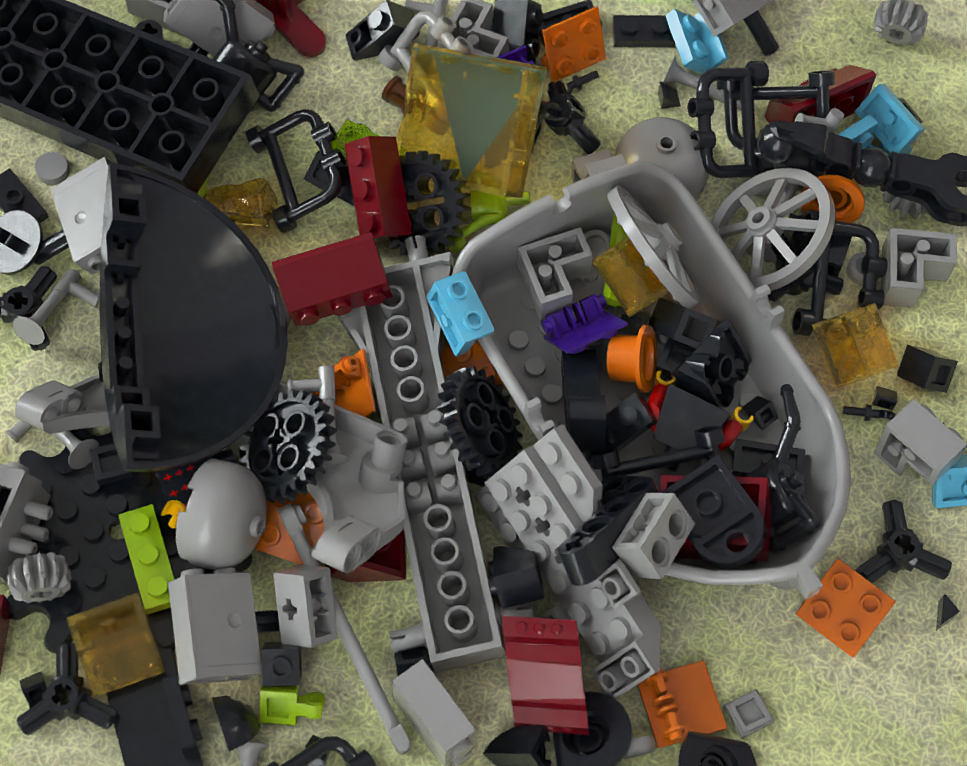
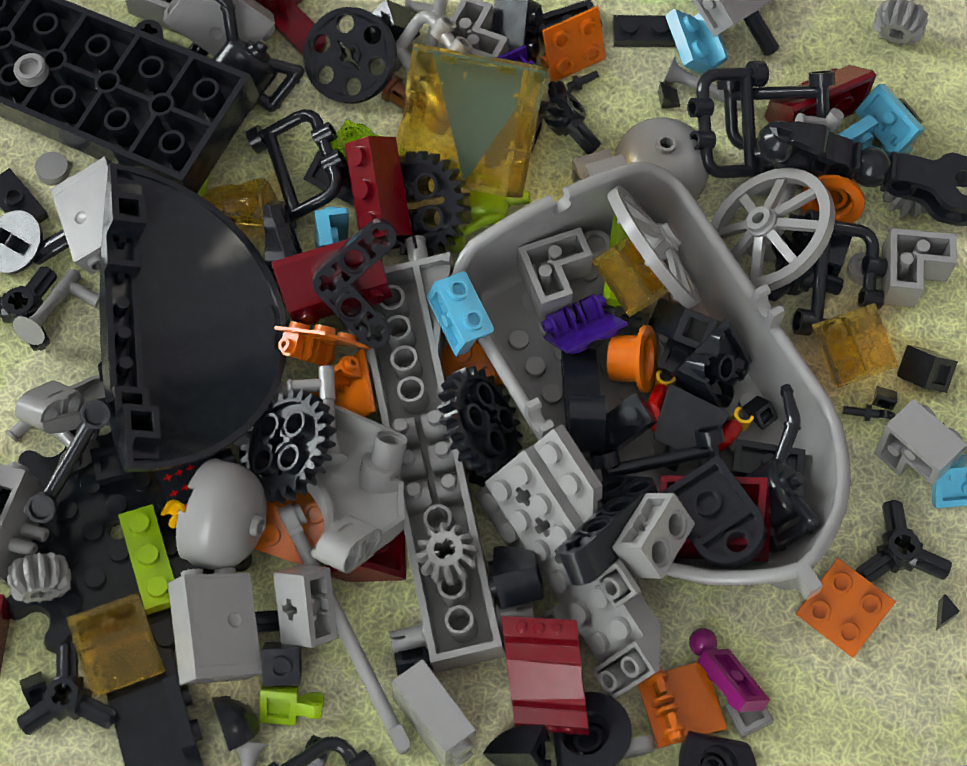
(31, 70): none -> light grey tile
(94, 415): none -> black bar
(279, 233): none -> black slope
(314, 345): none -> orange hinge
(331, 225): none -> medium azure bracket
(336, 55): none -> black wedge
(346, 289): none -> black beam
(442, 543): none -> light grey gear
(727, 673): none -> magenta plate

